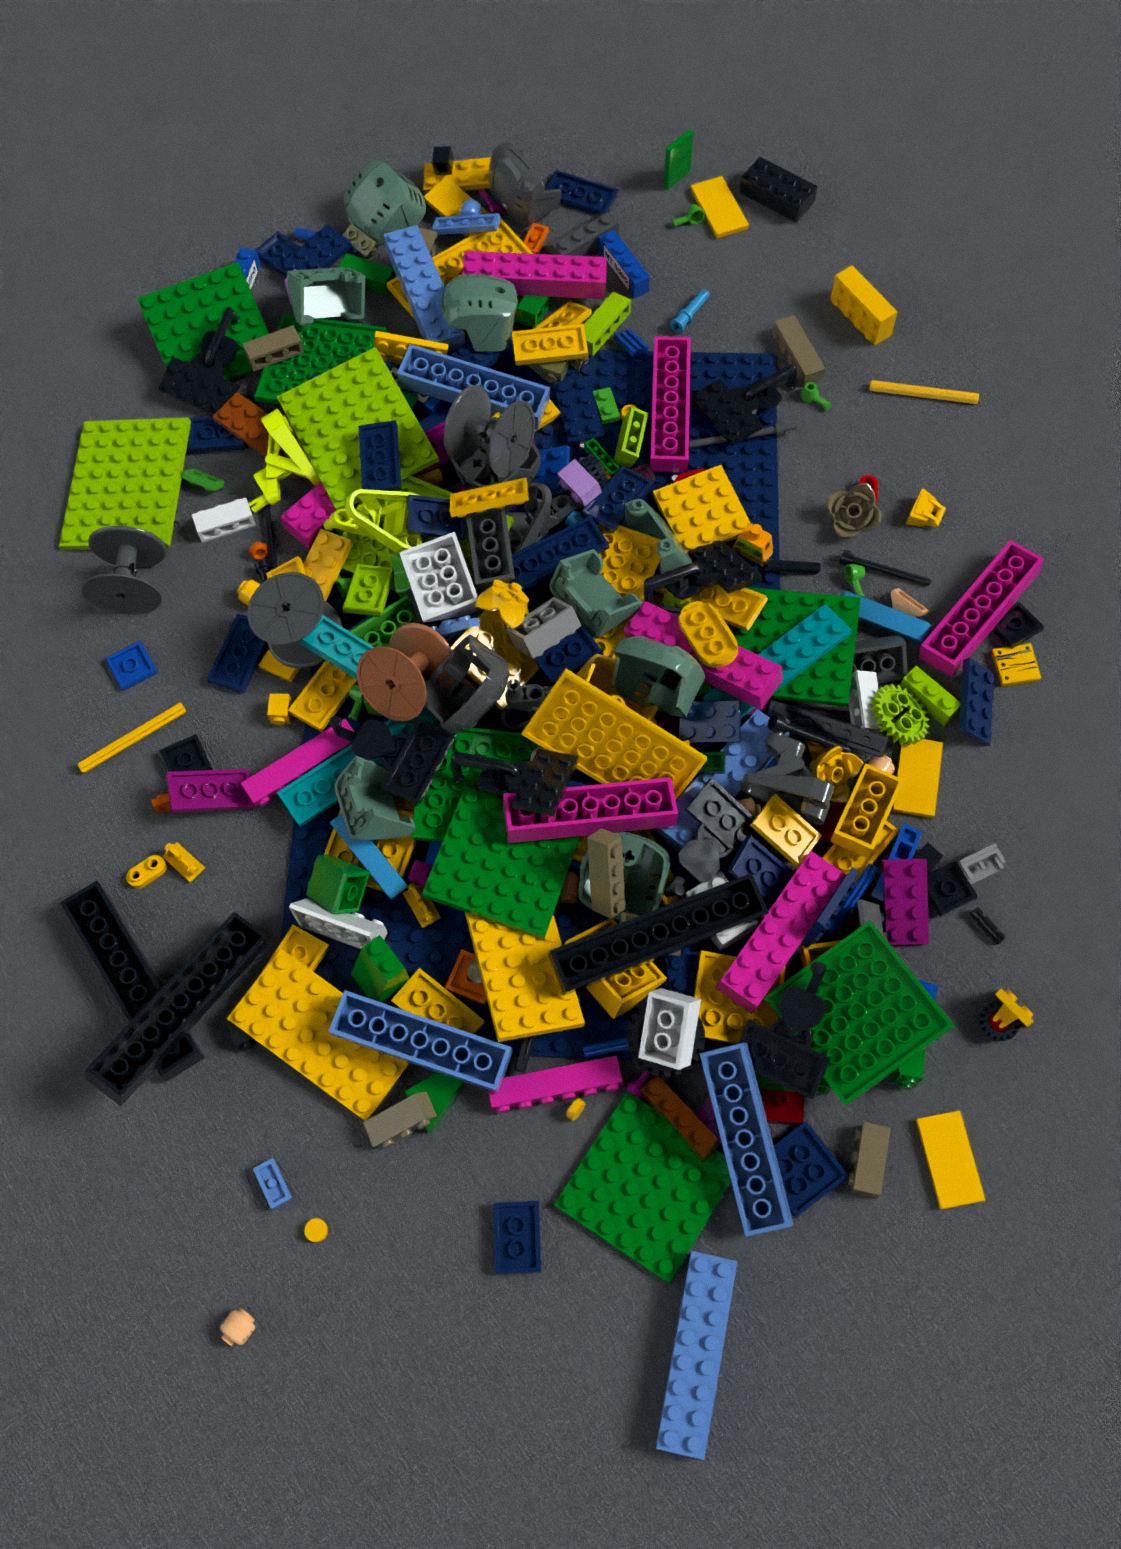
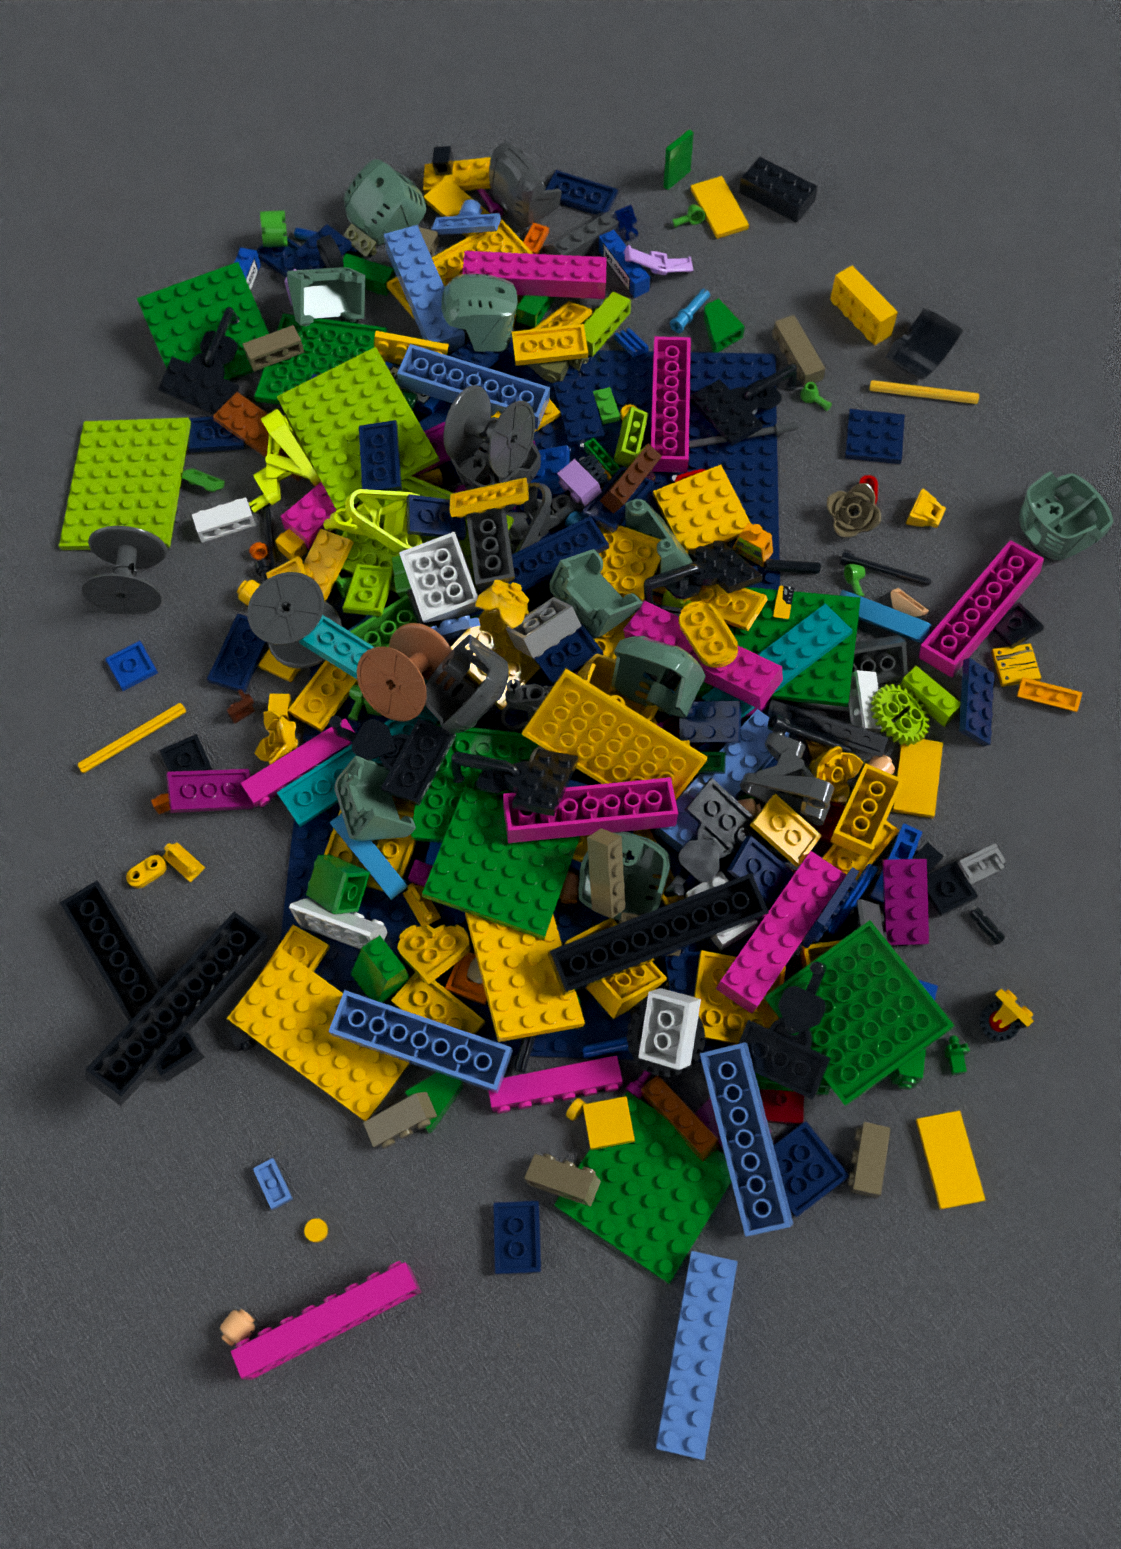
(241, 709): none -> copper bracket
(273, 228): none -> bright green brick
(280, 738): none -> yellow brick
(291, 545): none -> yellow brick
(325, 1321): none -> dark pink brick
(329, 252): none -> black tyre
(433, 950): none -> yellow plate
(563, 1179): none -> dark tan brick
(608, 1123): none -> yellow tile
(626, 219): none -> clear blue brick
(630, 480): none -> reddish brown arch
(658, 261): none -> lavender plate
(721, 325): none -> green slope
(783, 602): none -> yellow sticker
(875, 436): none -> dark blue plate
(926, 344): none -> black panel
(956, 1054): none -> green piece
(1049, 694): none -> light orange plate
(1064, 525): none -> sand green piece

